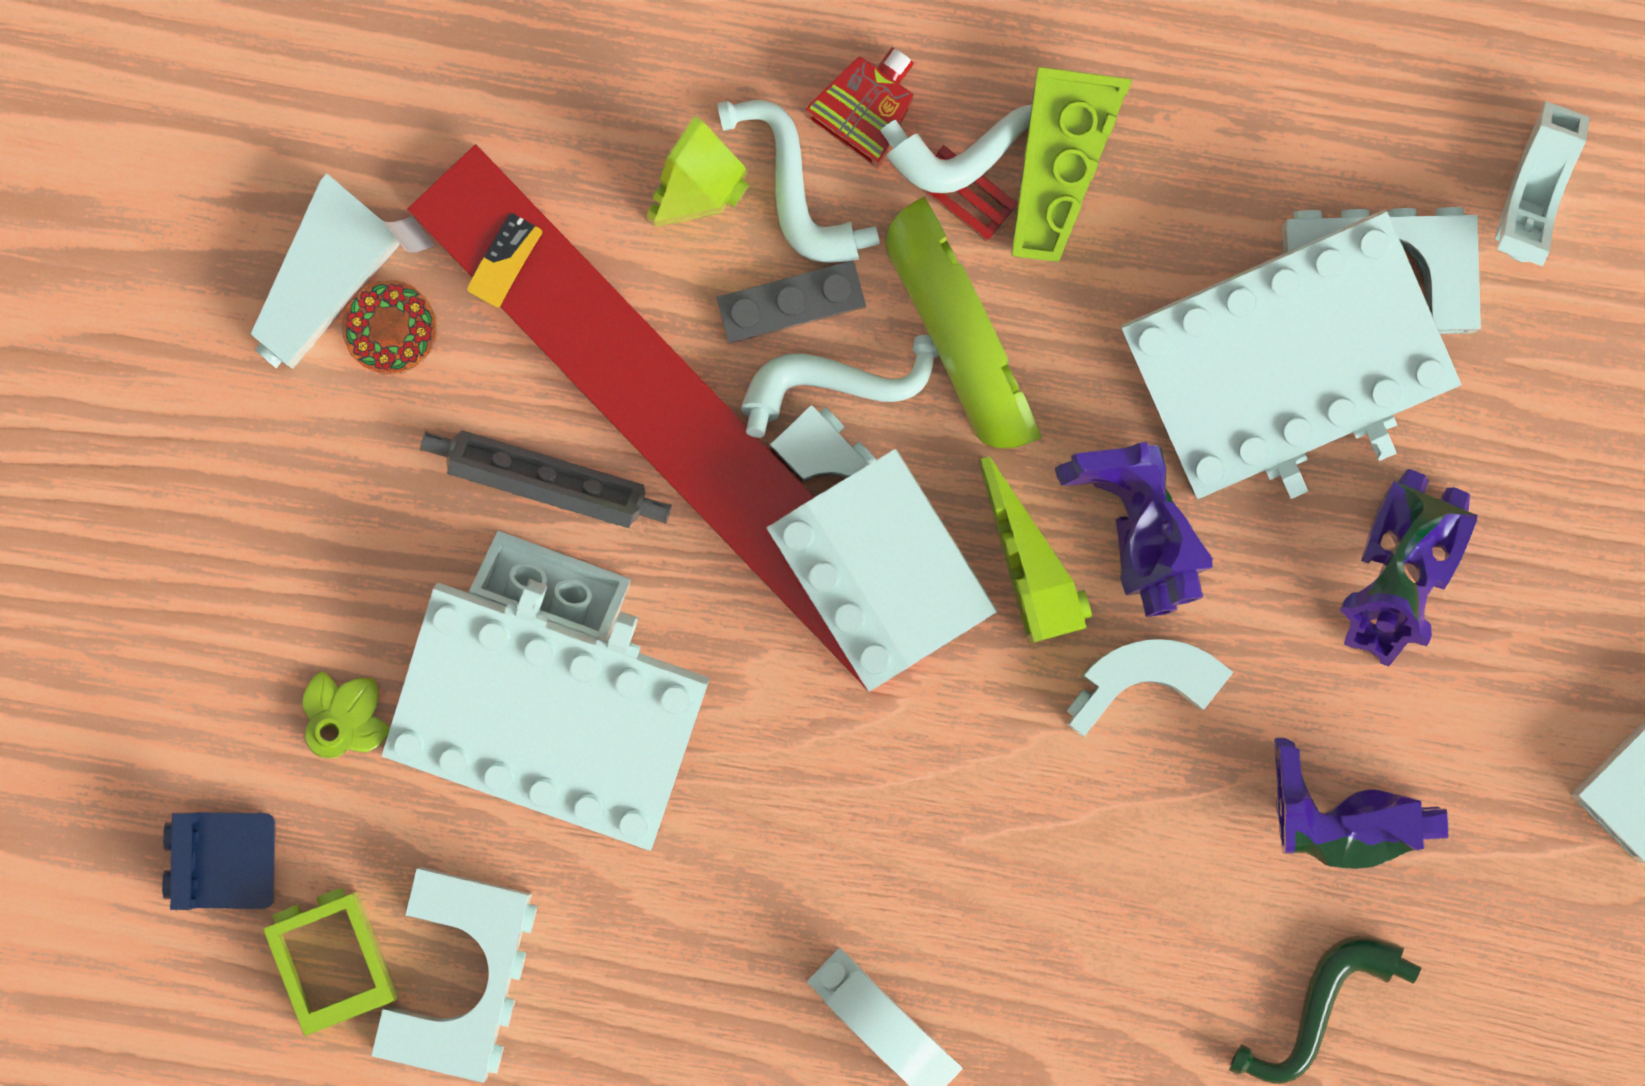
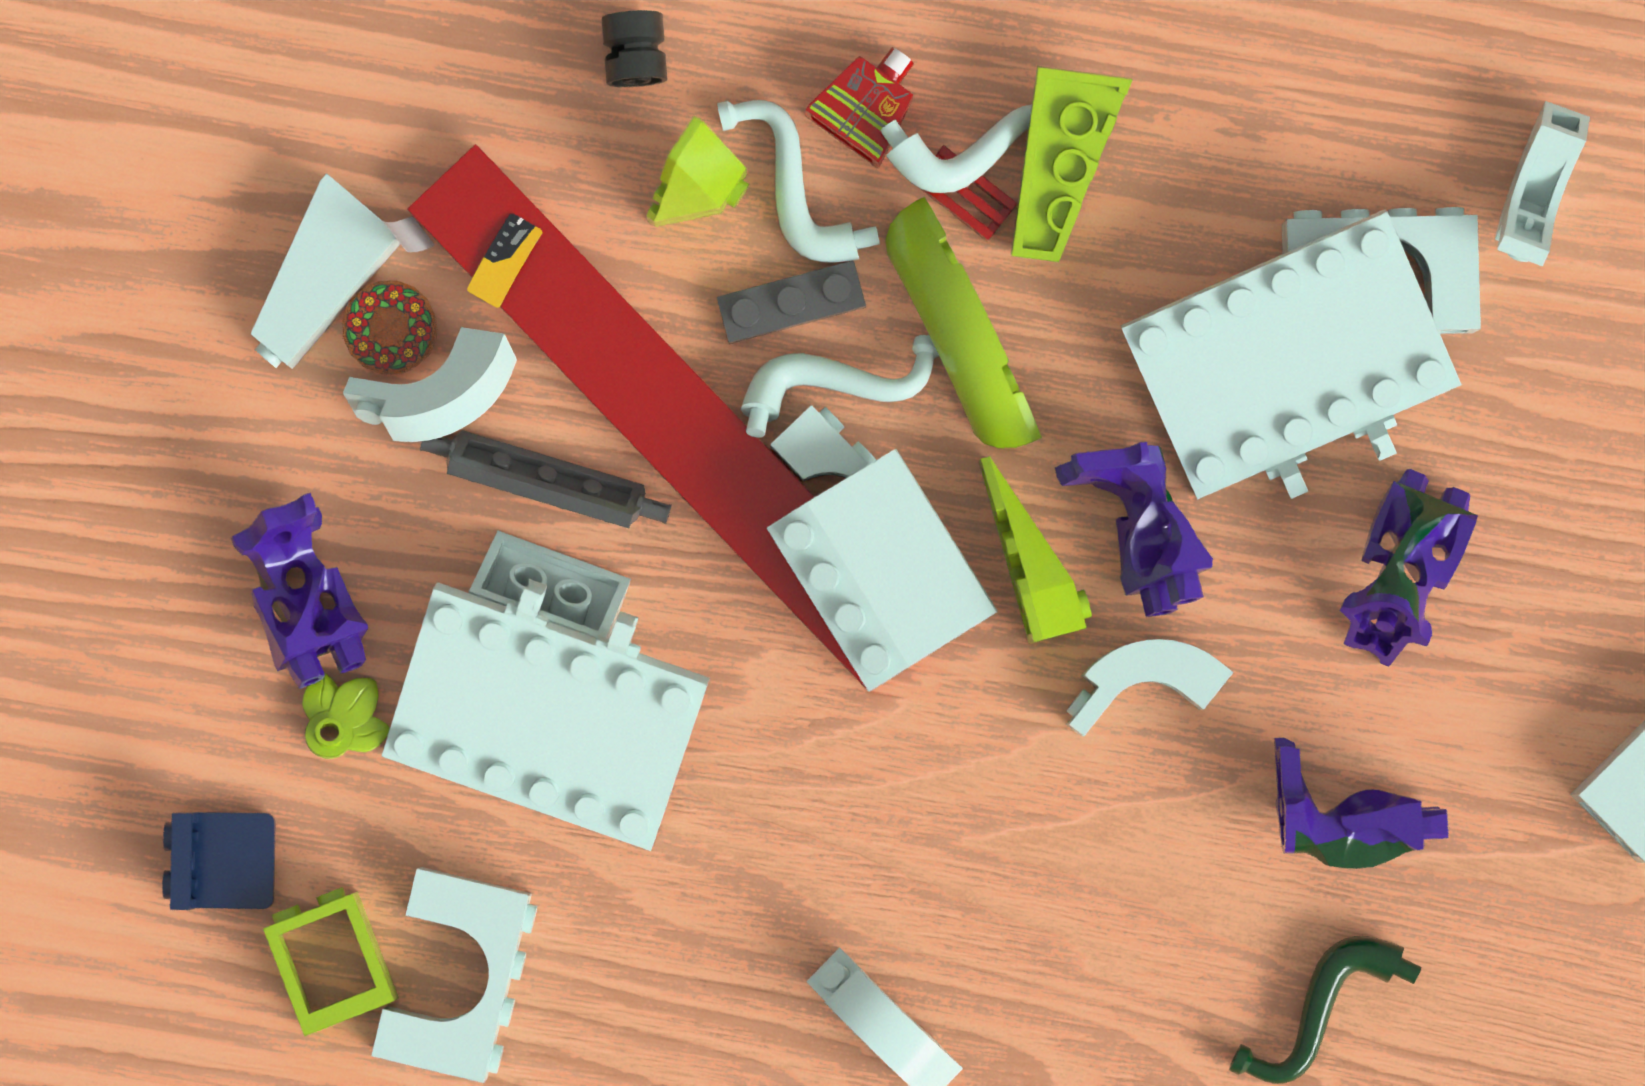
(275, 544): none -> dark purple hips
(447, 398): none -> light aqua arch
(634, 48): none -> pearl dark grey wheel

